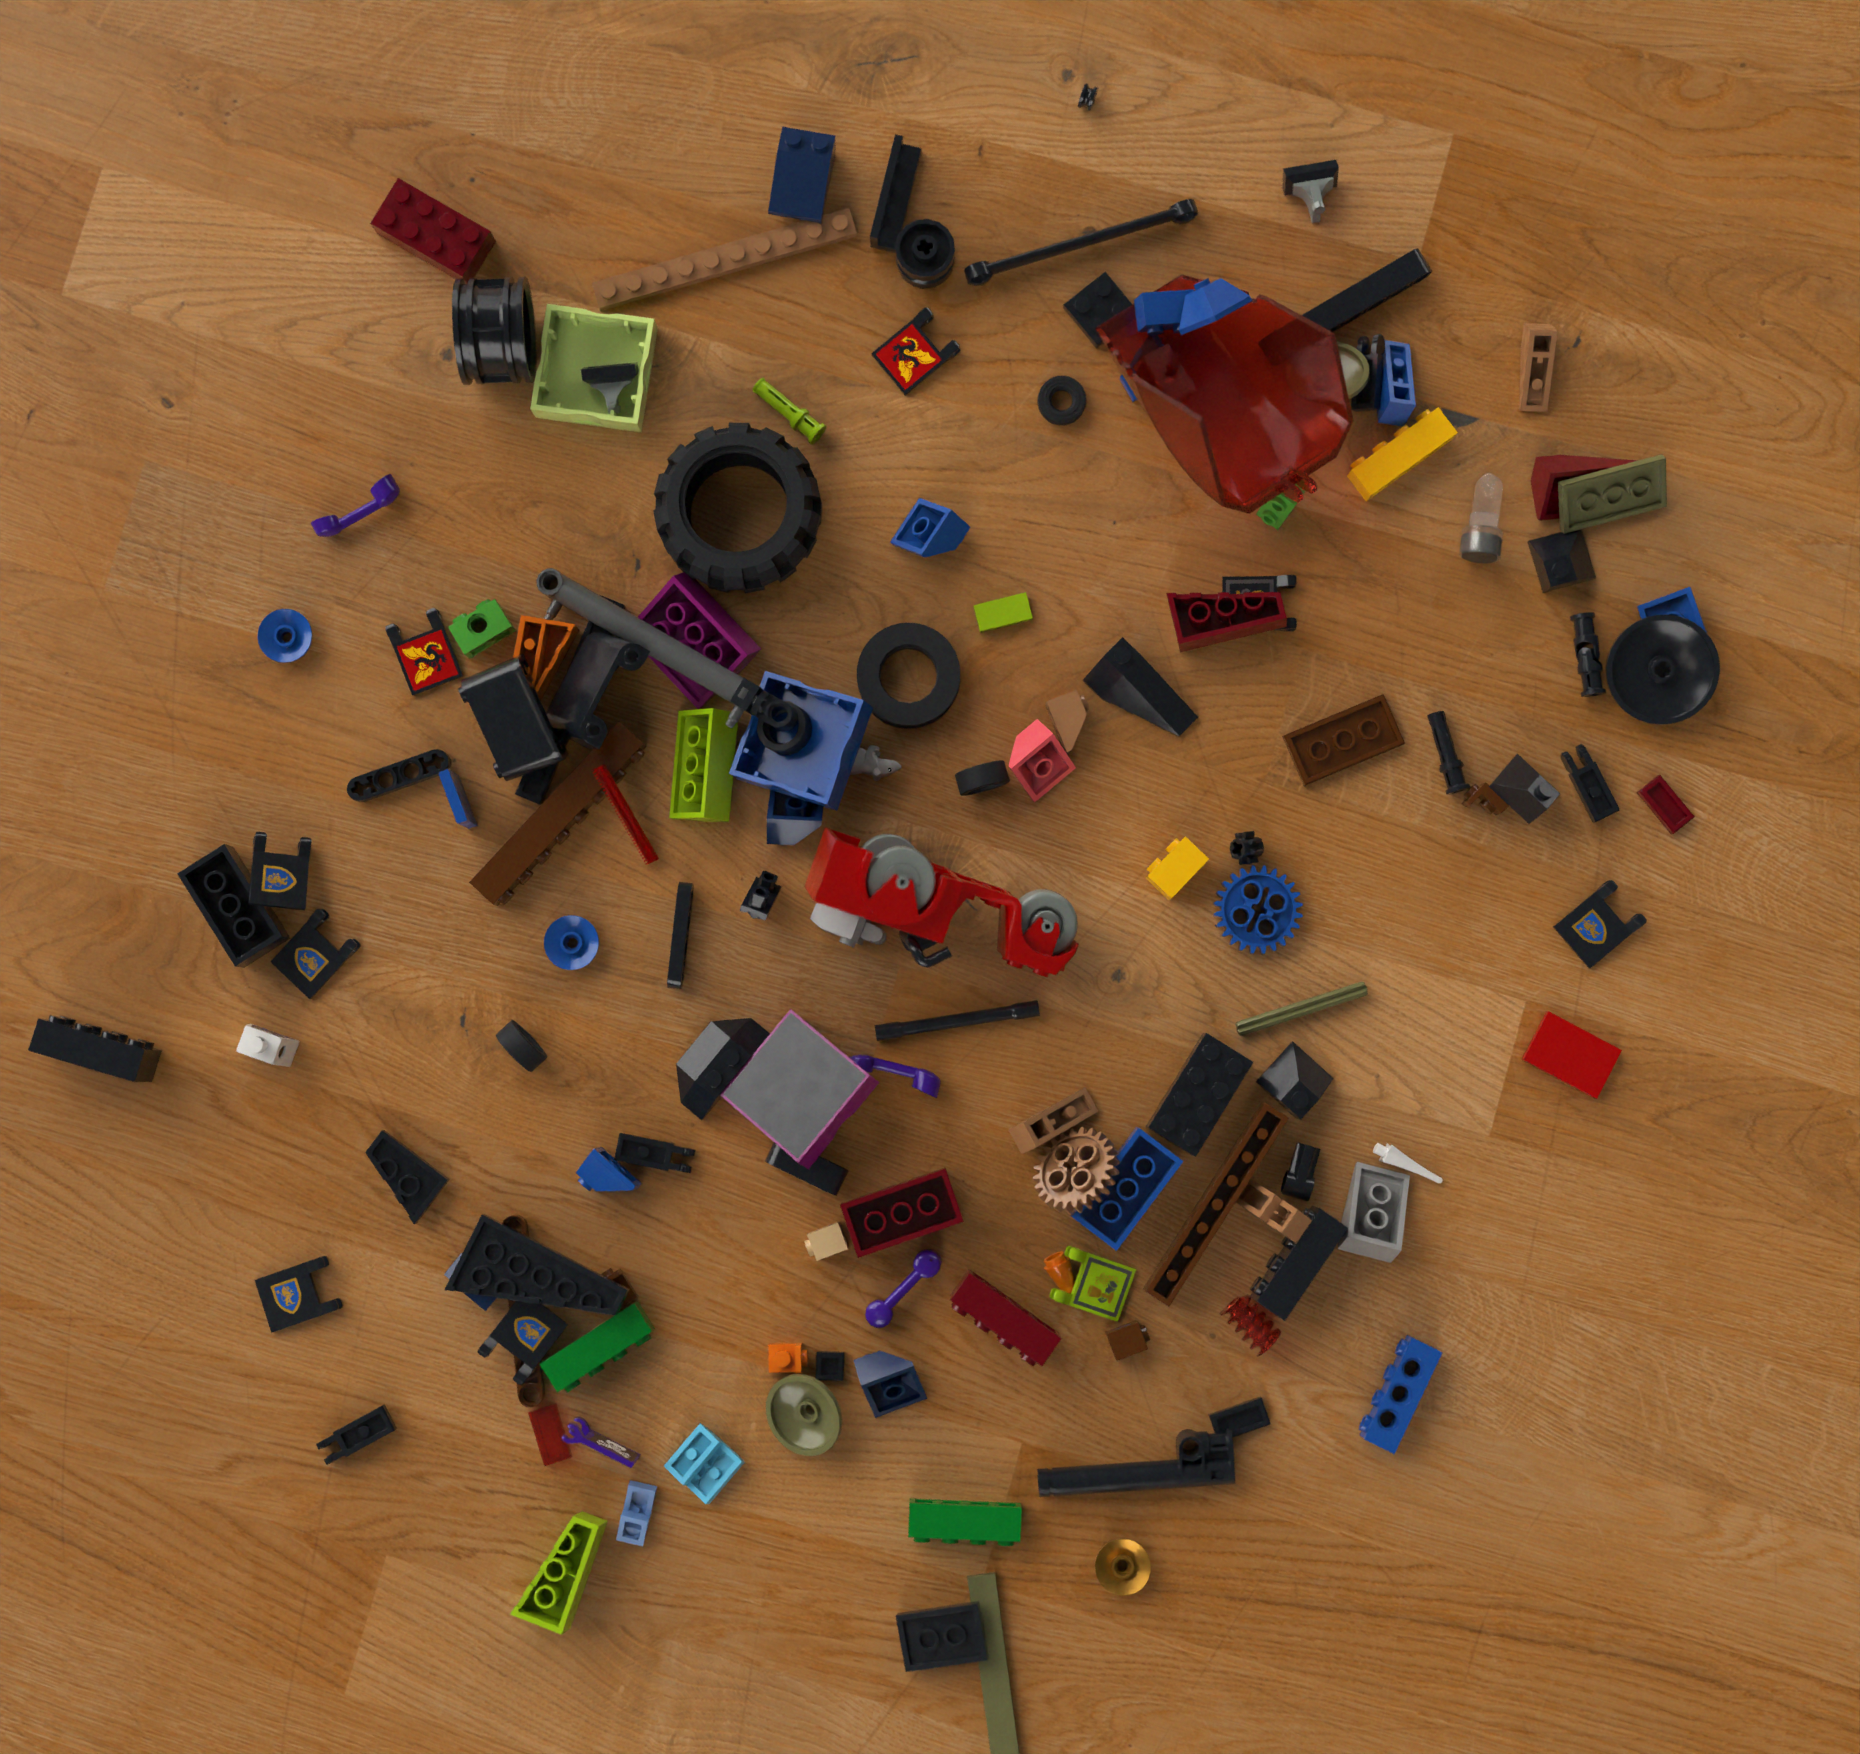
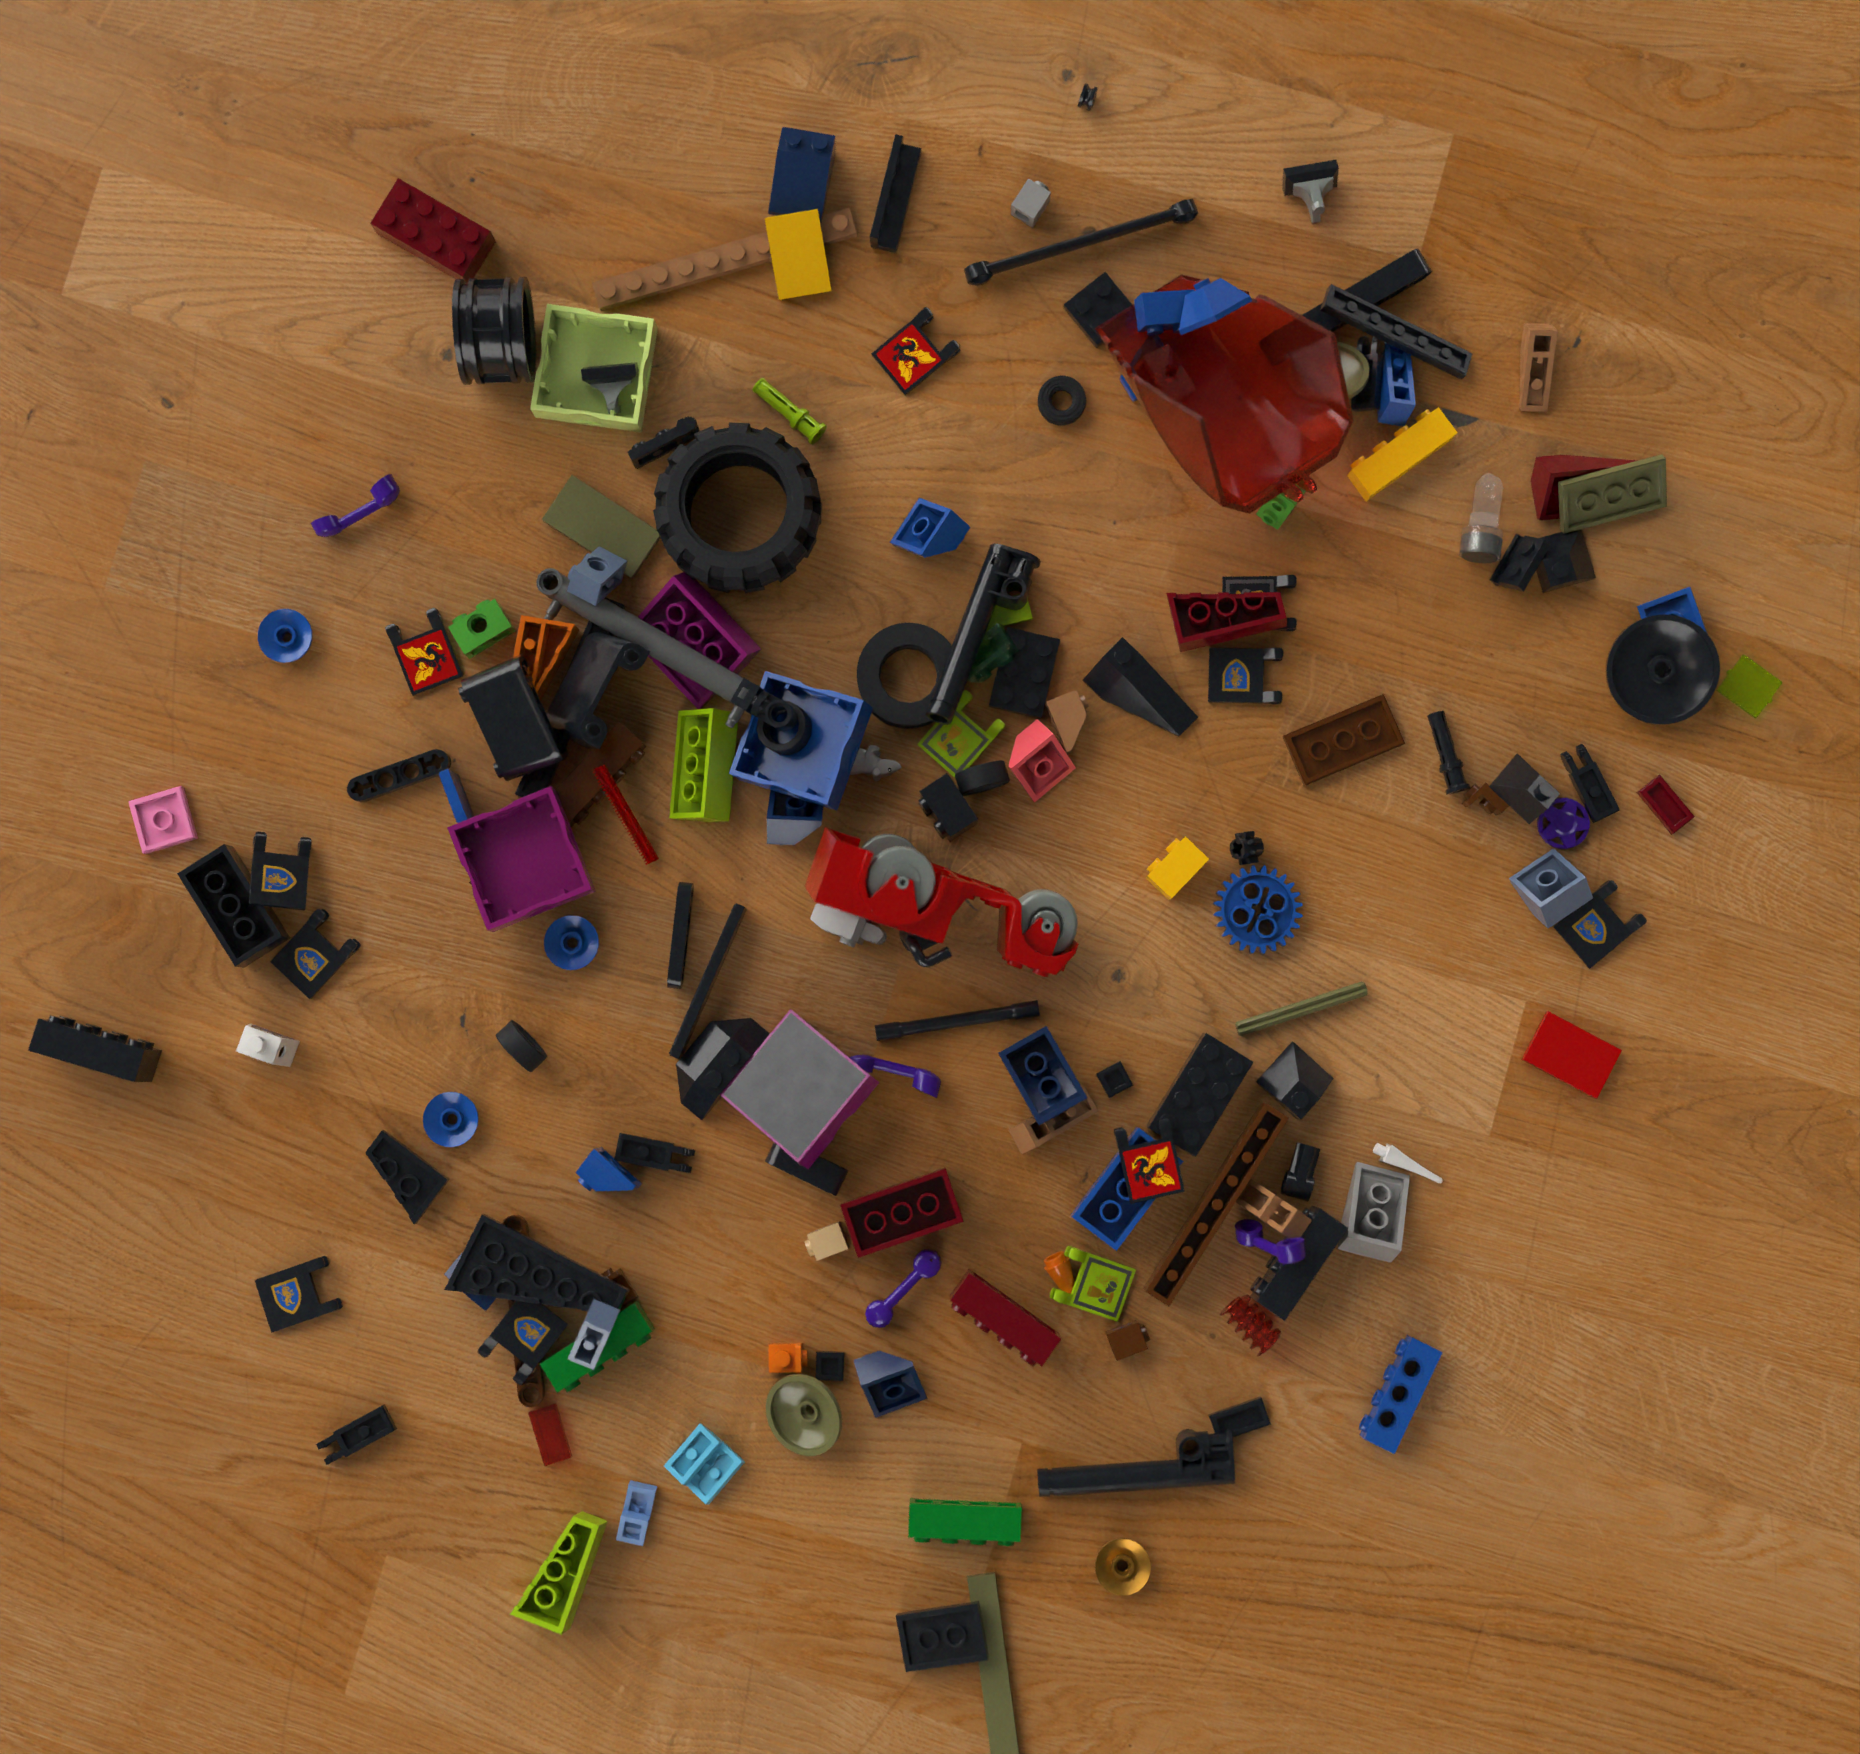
(163, 820): none -> bright pink tile
(437, 1124): none -> blue dish
(521, 859): none -> magenta tile
(593, 1334): none -> sand blue brick
(596, 575): none -> sand blue brick
(597, 521): none -> olive tile
(600, 1443): dark purple flag -> none
(663, 443): none -> black hinge
(707, 981): none -> black tile
(761, 896): black hips -> none
(798, 254): none -> yellow tile
(920, 238): black wheel -> none
(947, 807): none -> black brick
(961, 742): none -> lime flag
(994, 652): none -> clear green bracket
(1002, 572): none -> black piece
(1025, 681): none -> black plate
(1031, 202): none -> light grey brick
(1042, 1075): none -> dark blue slope
(1076, 1170): medium nougat gear -> none
(1114, 1079): none -> black tile
(1150, 1167): none -> flag
(1238, 675): none -> black flag
(1250, 1234): none -> dark purple piece
(1396, 331): none -> black tile
(1520, 562): none -> black plate
(1551, 888): none -> sand blue slope
(1564, 824): none -> dark purple wheel
(1588, 658): black piece -> none
(1749, 686): none -> clear neon green piece

